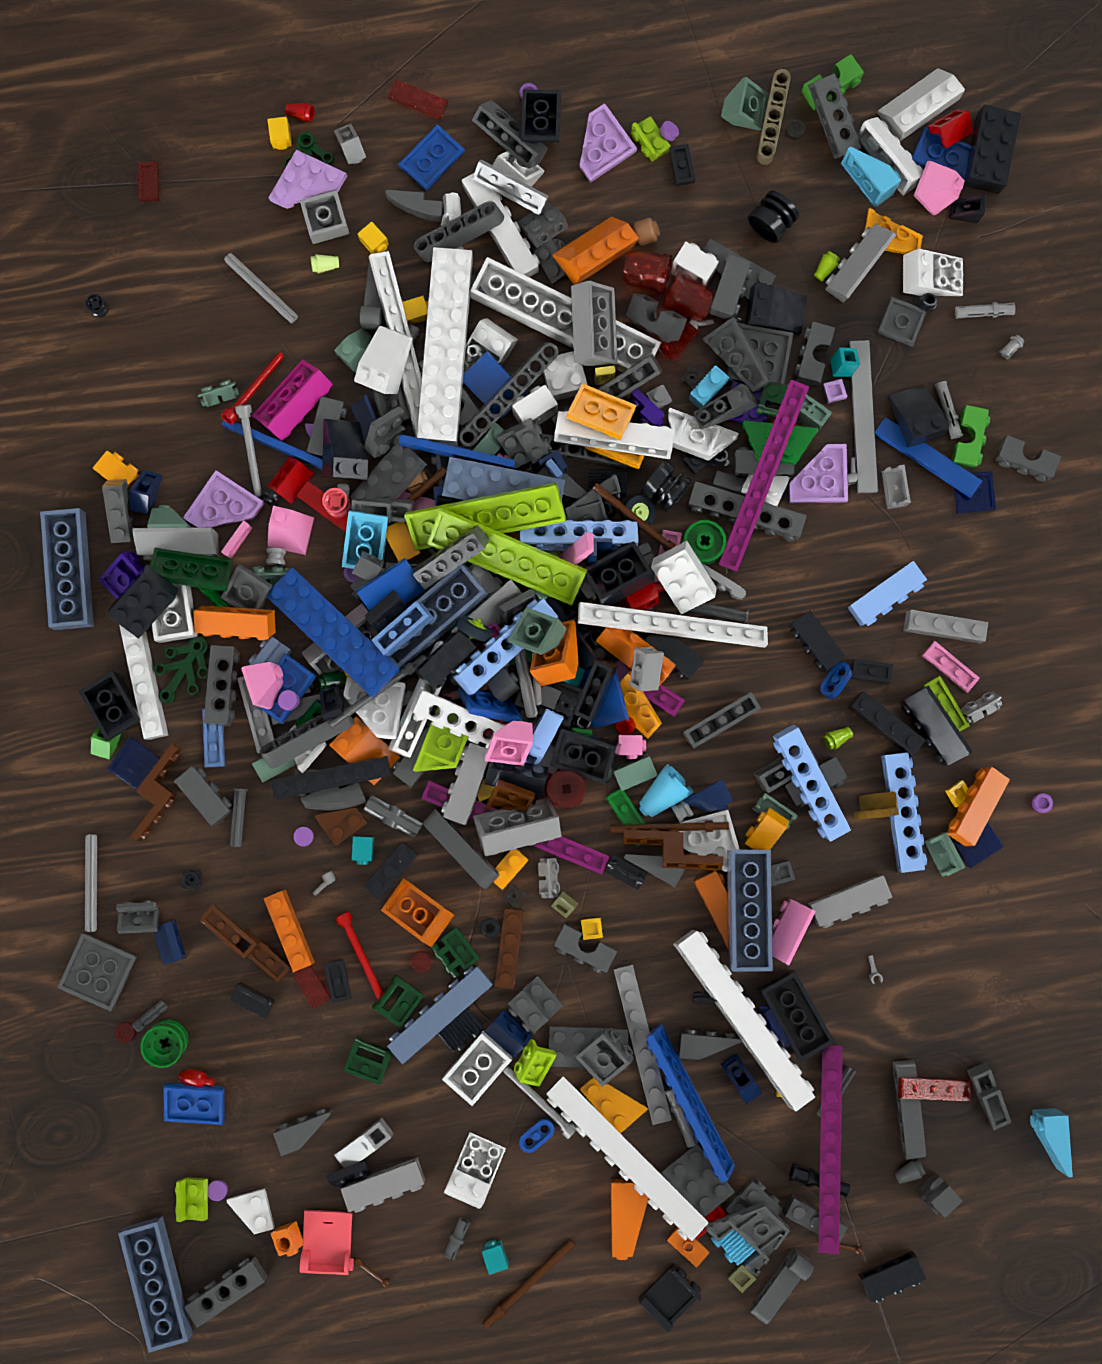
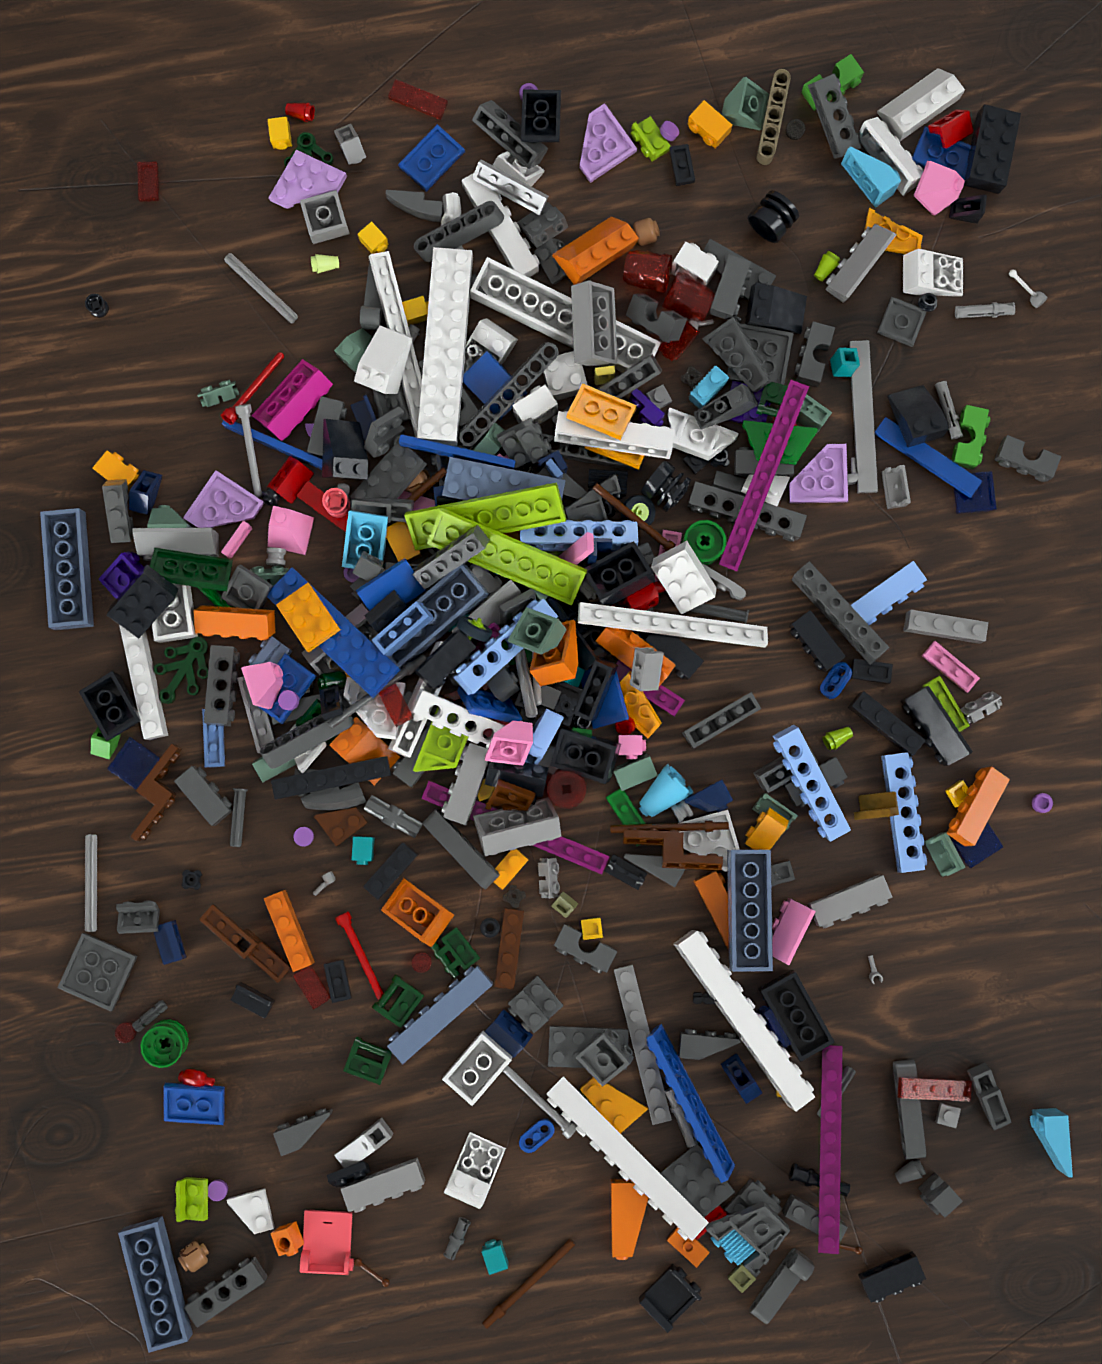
(193, 1256): none -> medium nougat head
(308, 617): none -> light orange plate
(396, 705): none -> clear red tile
(461, 1029): black brick -> none
(534, 1064): lime bracket -> none
(709, 124): none -> light orange brick
(834, 391): lavender plate -> none
(840, 613): none -> dark grey brick
(948, 1115): none -> light grey plate
(1012, 346): light grey pin -> none
(1036, 298): none -> hinge

